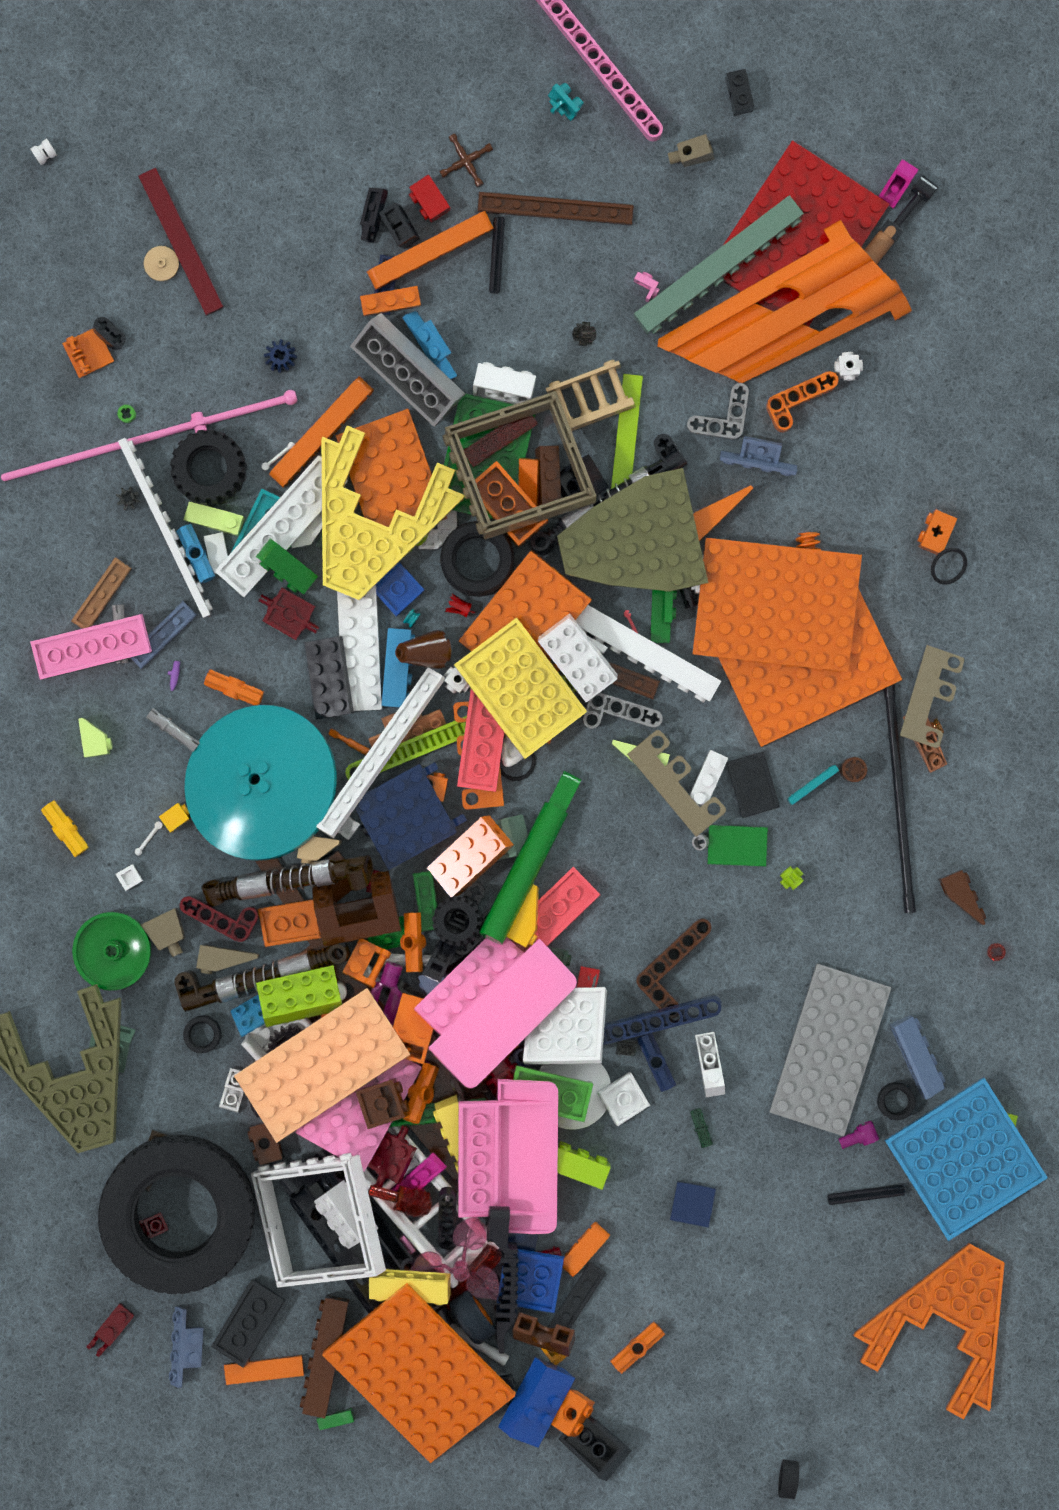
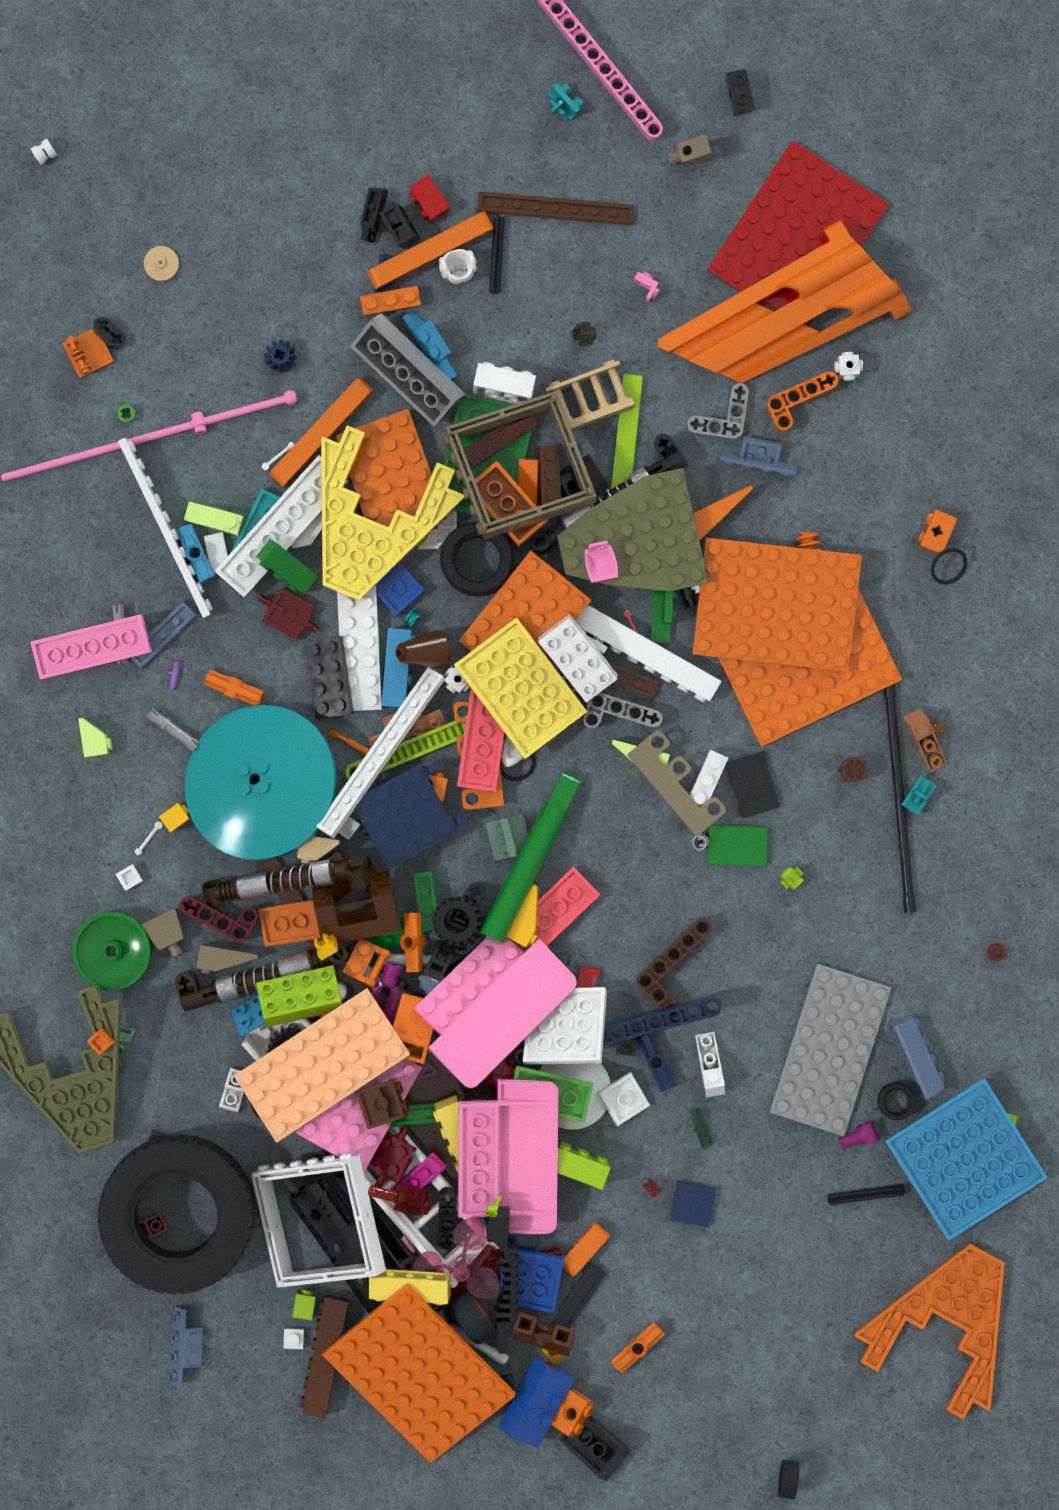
(64, 829): yellow piece -> none
(100, 1041): none -> orange tile
(101, 594): medium nougat tile -> none
(112, 1328): dark red hinge -> none
(125, 493): clear smoke gear -> none
(180, 241): dark red tile -> none
(187, 1034): black tyre -> none
(189, 449): black tyre -> none
(248, 1323): black plate -> none
(262, 1154): reddish brown brick -> none
(264, 1370): orange tile -> none
(293, 1338): none -> white plate
(304, 1304): none -> lime brick
(326, 947): none -> yellow tile
(336, 1419): green piece -> none
(338, 1211): white brick -> none
(421, 1092): orange piece -> none
(458, 265): none -> white hair
(461, 606): red piece -> none
(466, 160): reddish brown piece -> none
(470, 856): brick -> none
(492, 1209): none -> lime hand
(600, 562): none -> bright pink piece
(652, 1188): none -> clear red bush
(718, 265): sand green brick -> none
(812, 784): teal tile -> none
(891, 230): piece -> none
(898, 183): dark pink slope -> none
(918, 795): none -> teal hips
(925, 688): dark tan piece -> none
(958, 891): reddish brown slope -> none

